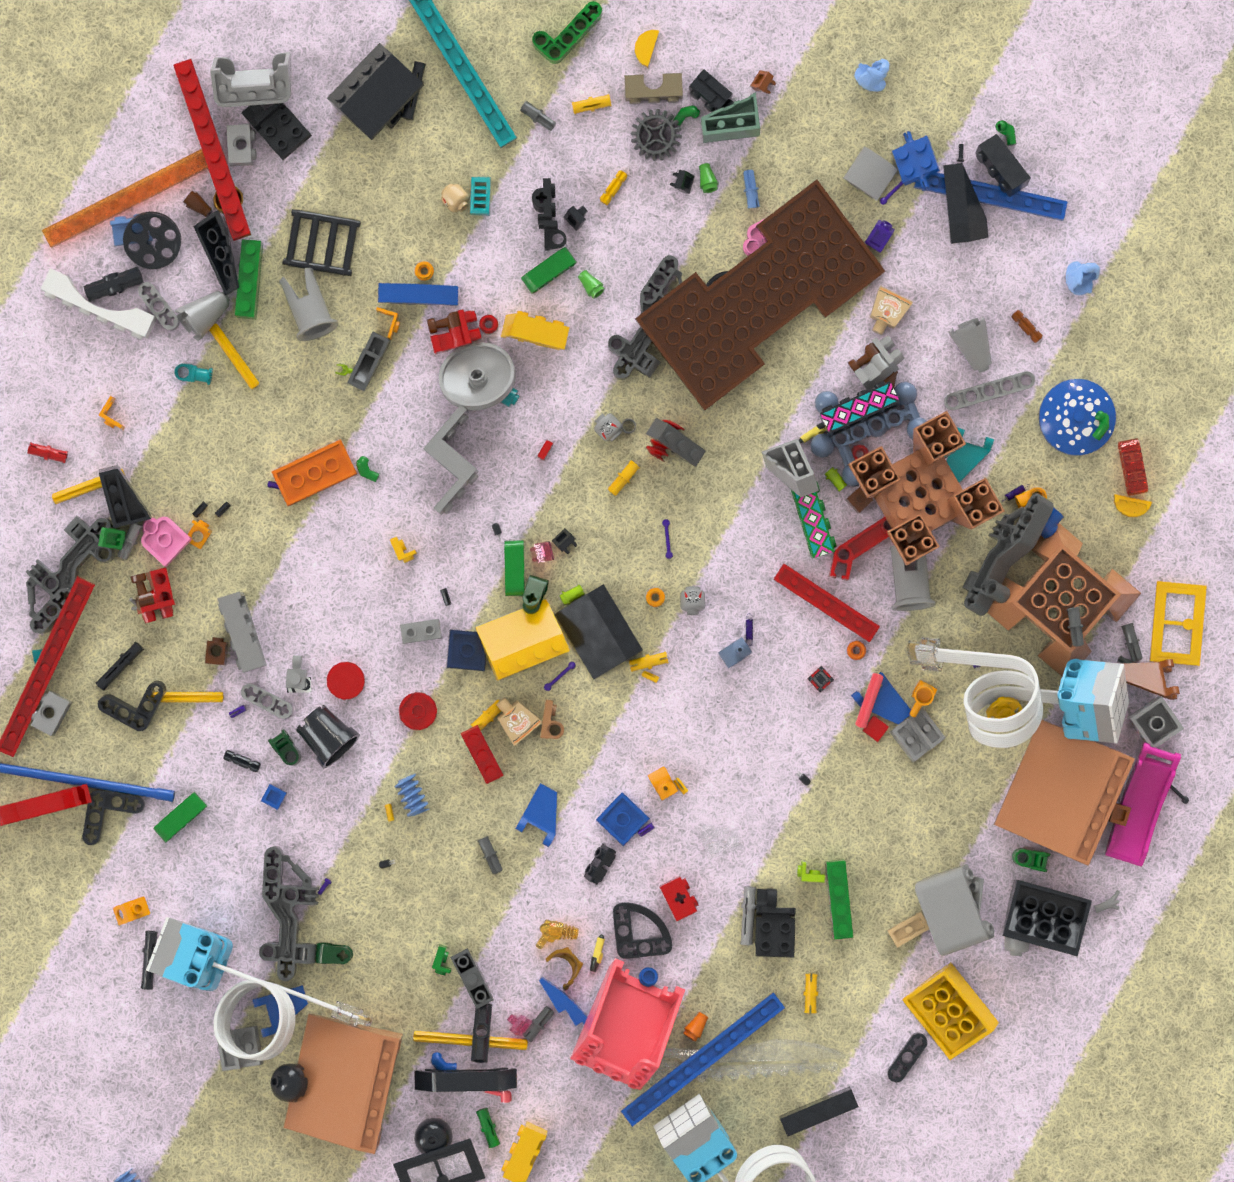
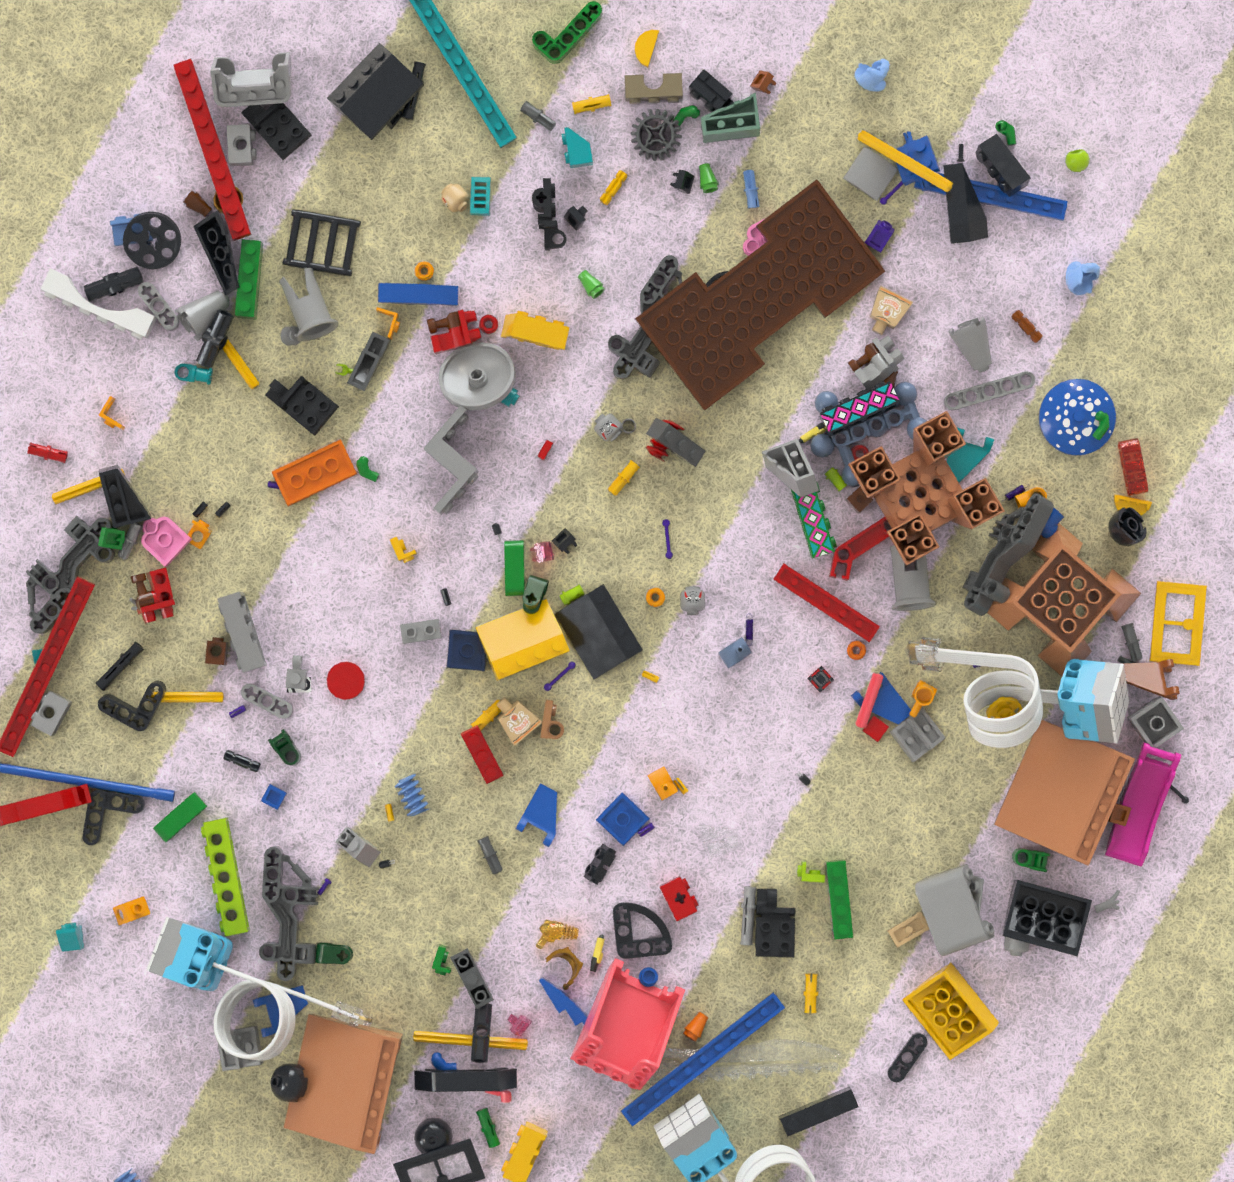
(70, 937): none -> teal slope
(125, 198): clear orange plate -> none
(150, 943): black pin -> none
(214, 338): none -> black piece
(241, 923): none -> lime brick
(288, 335): none -> light grey wheel
(303, 403): none -> black plate
(327, 736): black piece -> none
(358, 847): none -> light grey slope
(422, 715): red tile -> none
(538, 1024): dark grey axle -> none
(548, 269): green beam -> none
(578, 148): none -> teal slope
(648, 661): yellow pin -> none
(905, 161): none -> yellow axle
(1075, 626): dark grey axle -> none
(1077, 160): none -> lime piece
(1126, 527): none -> black cylinder

